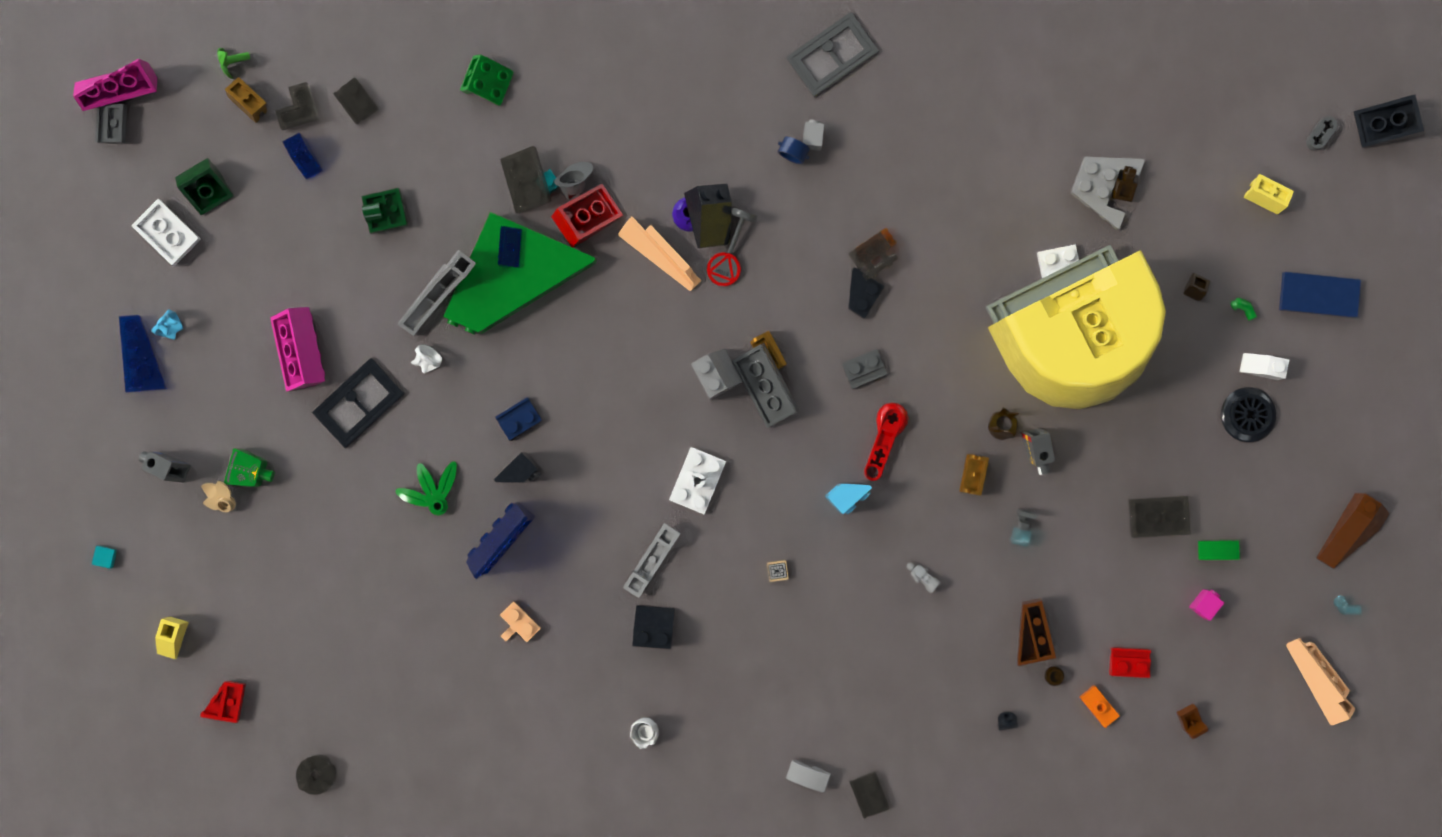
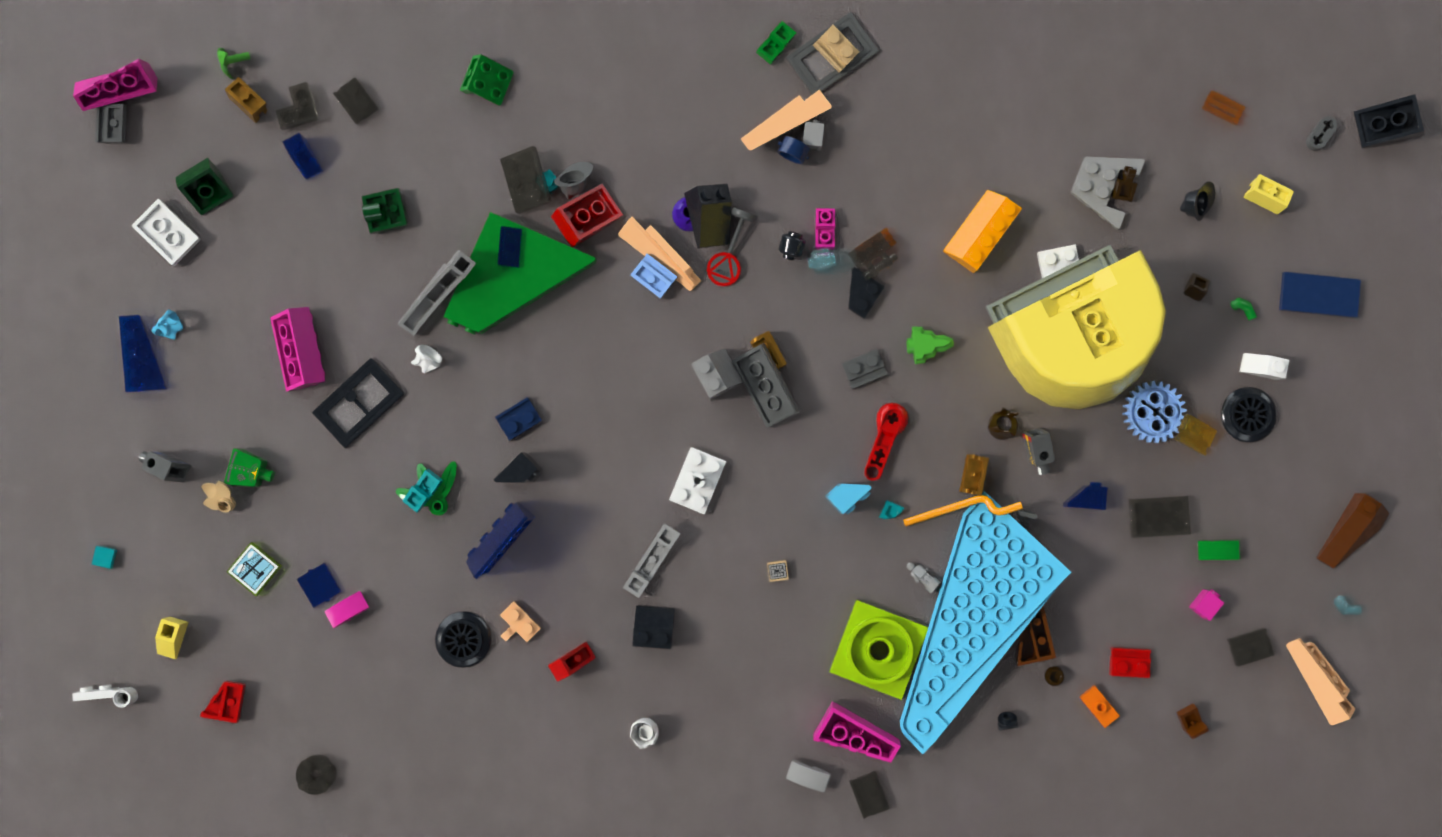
(107, 691): none -> white plate
(254, 568): none -> tile
(319, 585): none -> clear blue piece
(346, 609): none -> dark pink slope
(423, 490): none -> teal slope
(483, 636): none -> black piece
(571, 661): none -> red slope
(653, 276): none -> light blue plate
(776, 42): none -> green slope
(787, 118): none -> light nougat wedge
(792, 245): none -> black head
(822, 261): none -> clear light blue head
(825, 228): none -> dark pink slope
(835, 48): none -> tan plate
(852, 732): none -> dark pink wedge
(864, 628): none -> lime piece
(890, 510): none -> teal tile
(926, 344): none -> bright green rock
(962, 504): none -> light orange piece
(982, 230): none -> light orange slope
(985, 602): none -> medium azure wing
(1089, 497): none -> clear blue slope
(1144, 425): none -> light blue gear
(1195, 434): none -> clear yellow plate
(1199, 201): none -> black piece
(1212, 94): none -> clear orange tile
(1250, 647): none -> clear smoke plate

